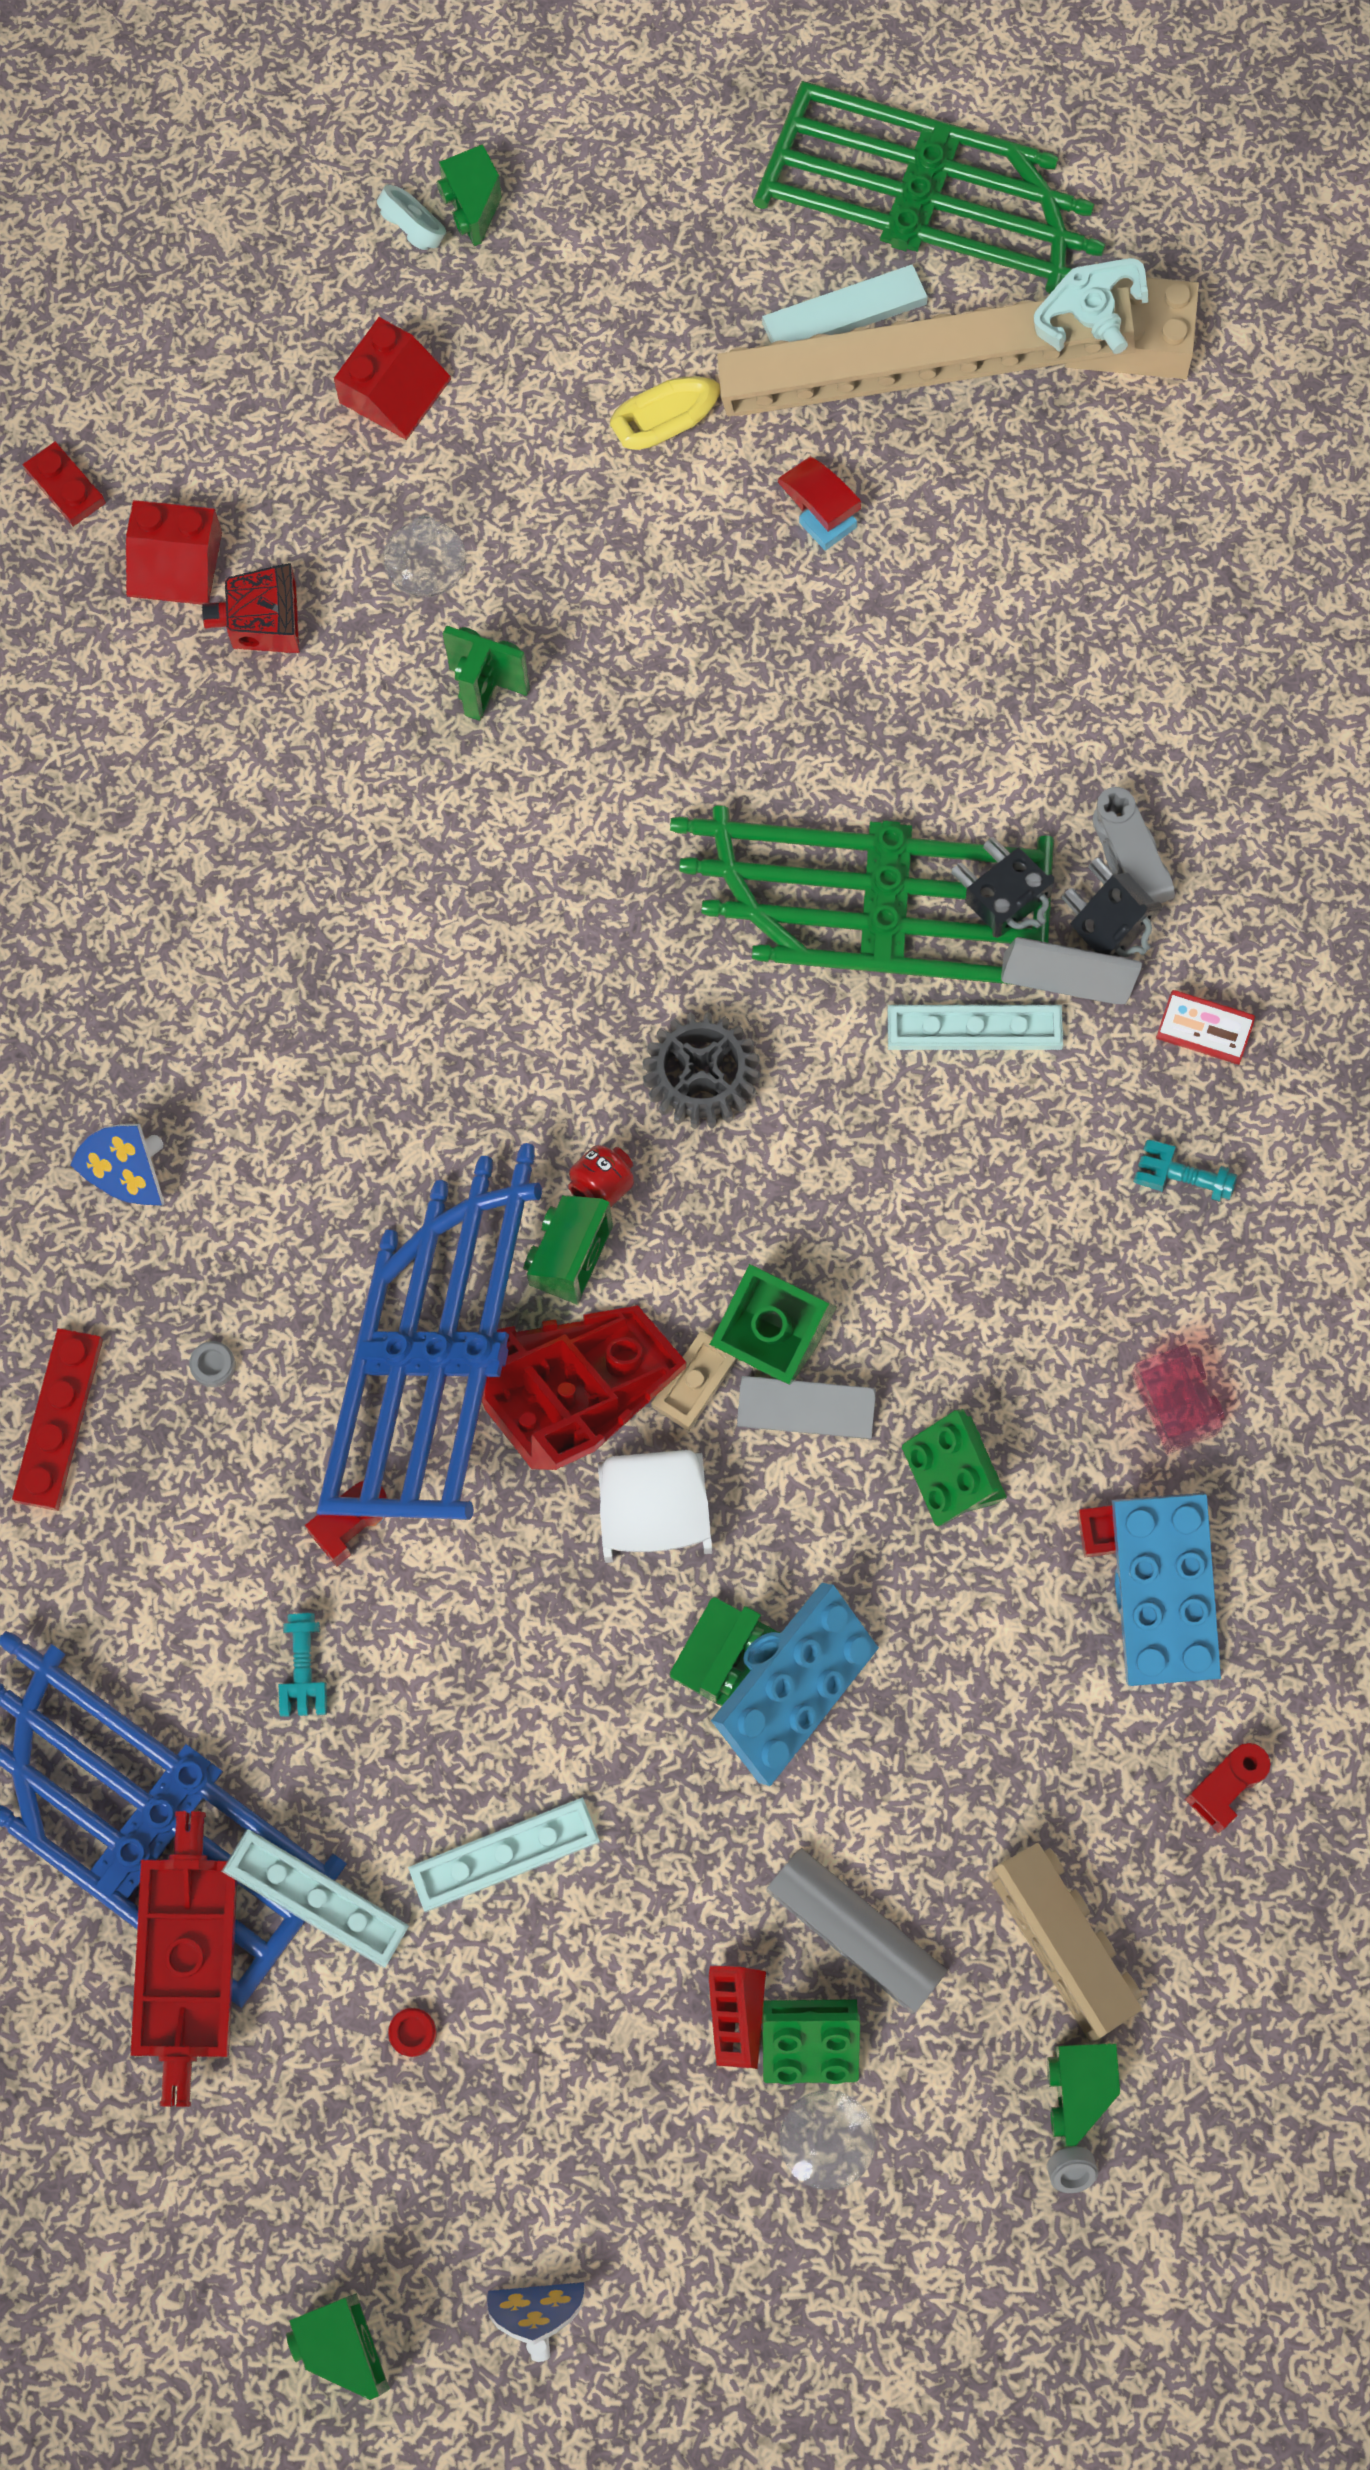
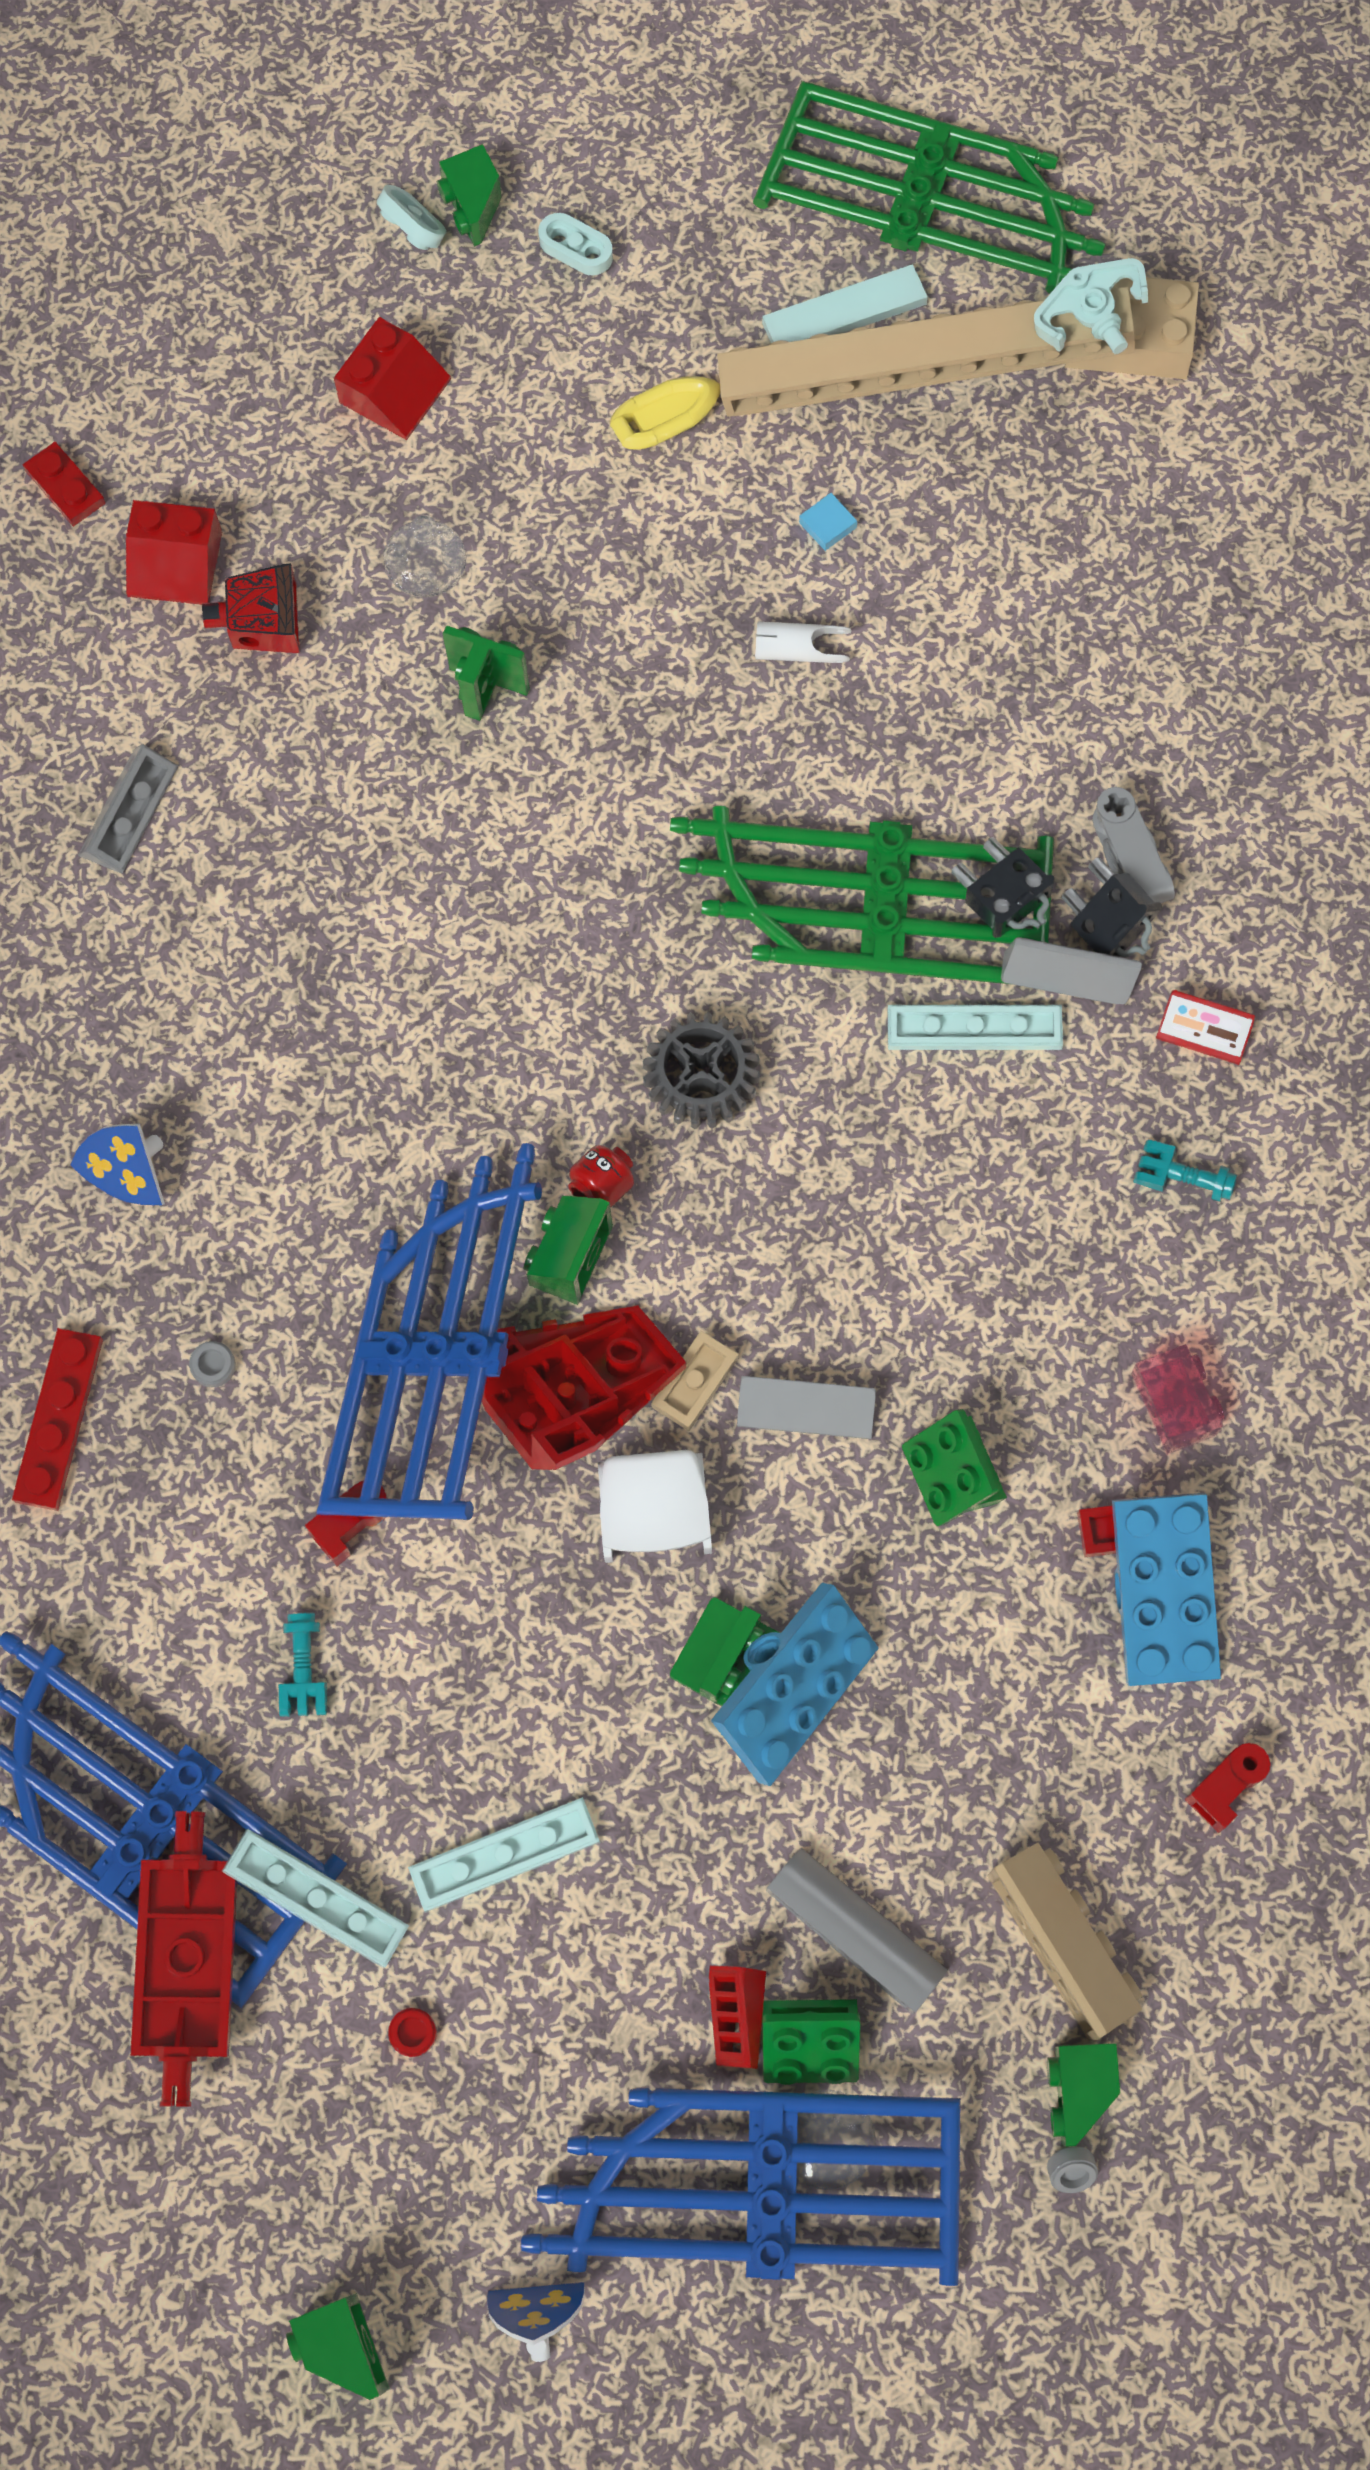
(128, 809): none -> light grey slope
(579, 243): none -> light aqua plate
(771, 2184): none -> blue piece
(772, 1324): green slope -> none
(794, 642): none -> white piece
(821, 491): red slope -> none

